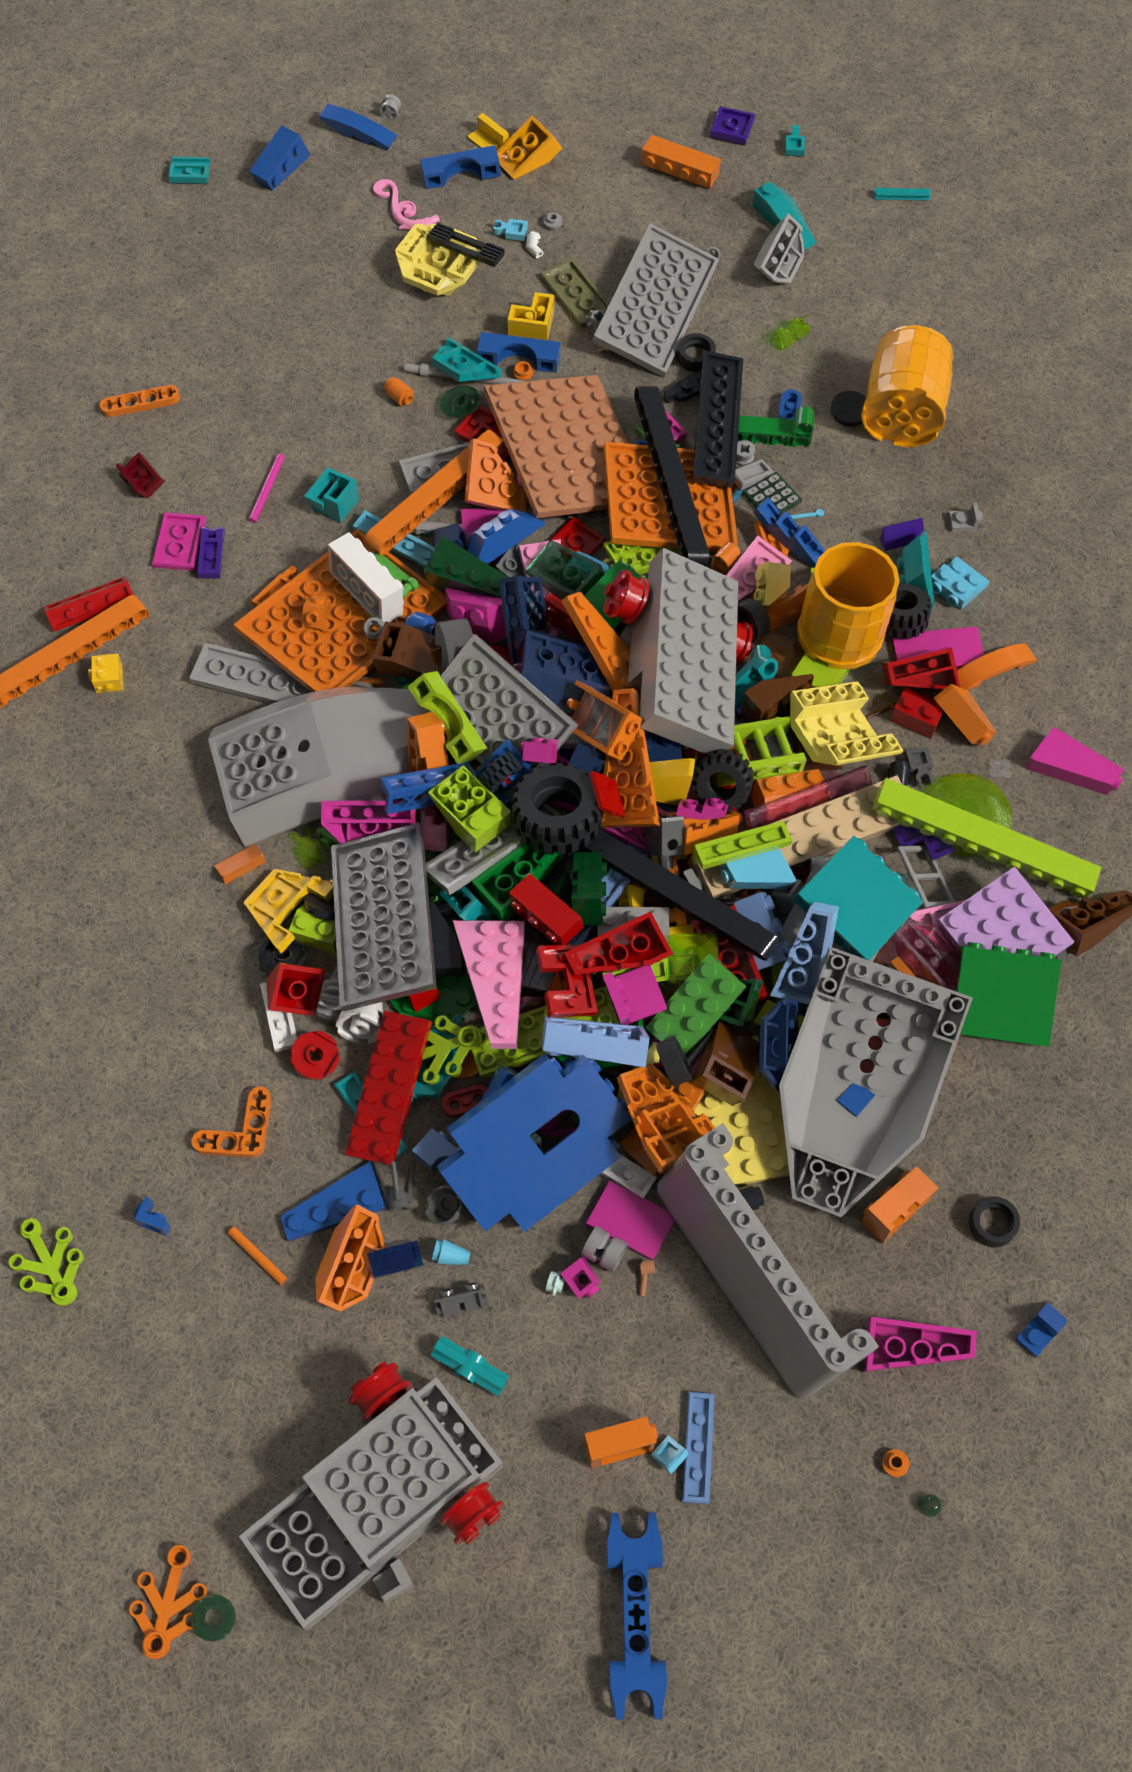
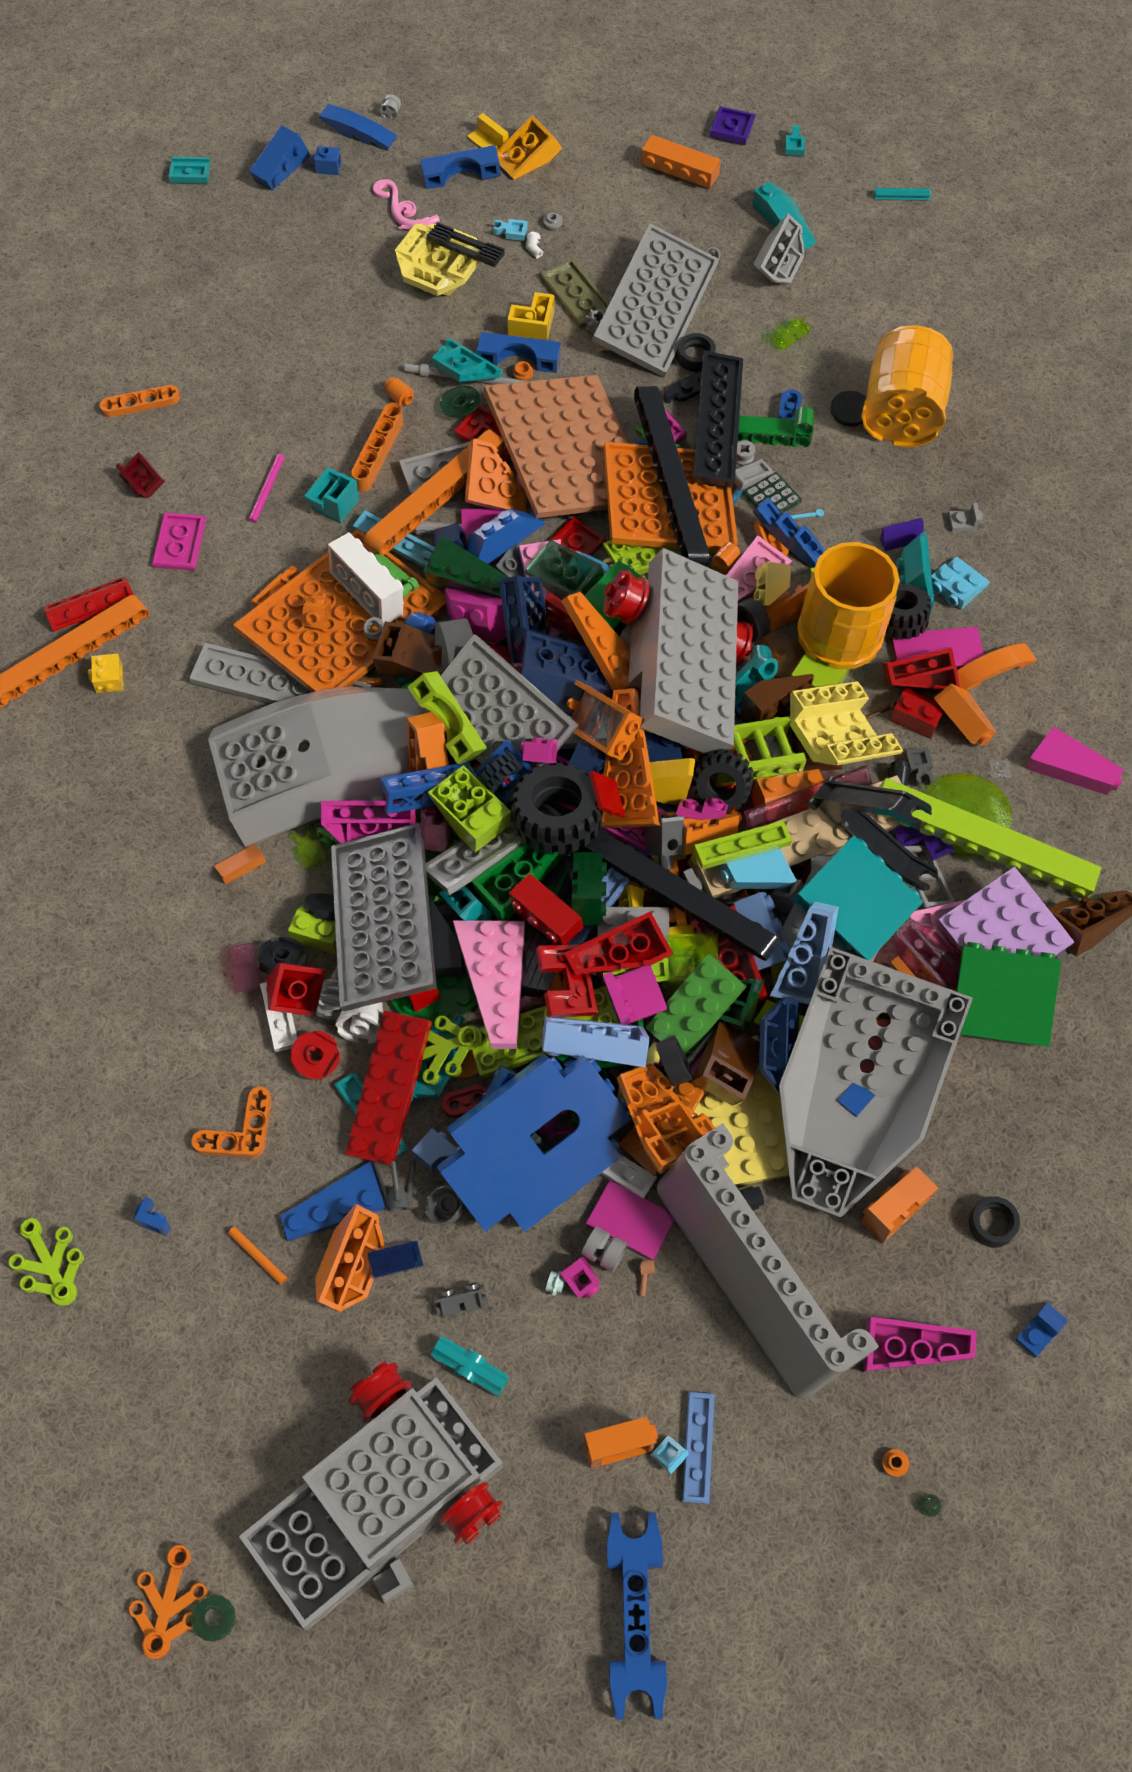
(211, 552): dark purple plate -> none
(245, 967): none -> clear pink slope
(279, 897): yellow wing -> none
(327, 160): none -> blue brick
(377, 446): none -> orange beam
(450, 1253): medium azure cone -> none
(848, 808): none -> black piece

